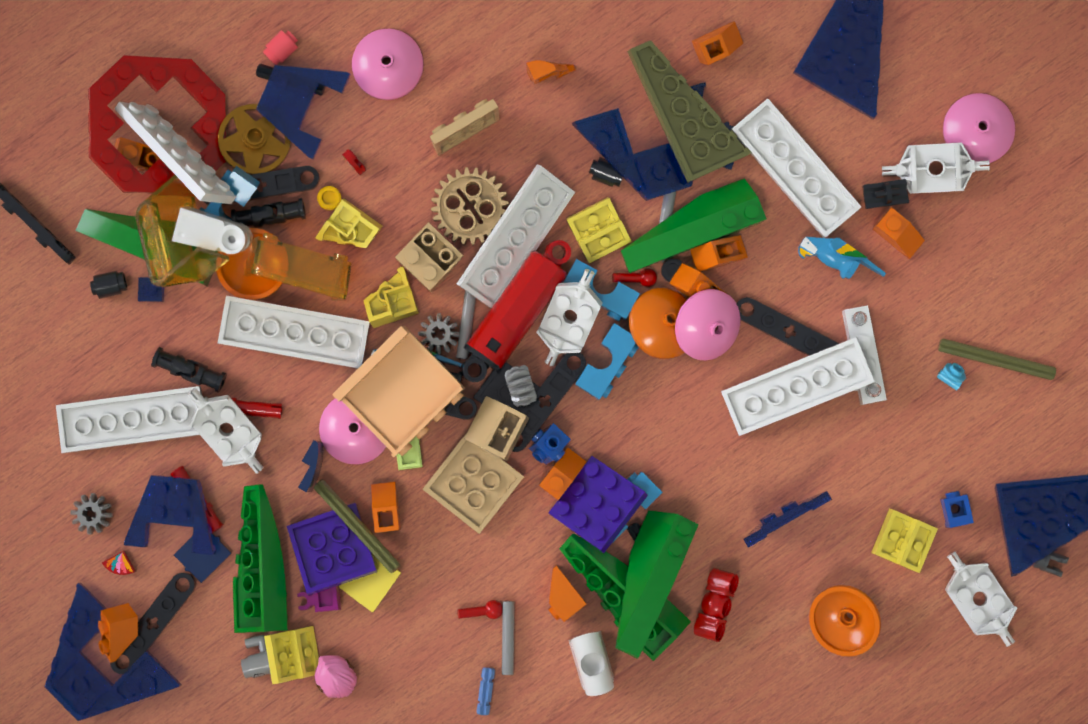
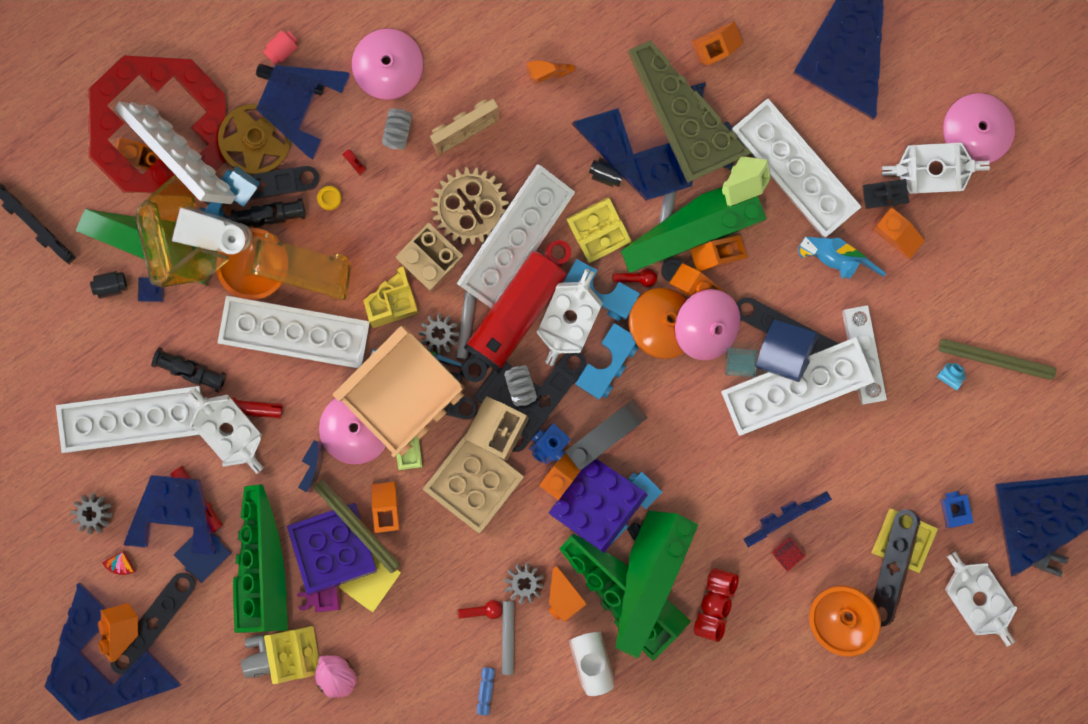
(349, 226): light yellow slope -> none
(397, 129): none -> light grey gear
(525, 591): none -> light grey gear
(606, 434): none -> dark grey arch
(740, 362): none -> clear light blue piece
(746, 180): none -> yellowish green slope
(786, 350): none -> dark blue slope
(788, 554): none -> tile
(898, 550): none -> black piece

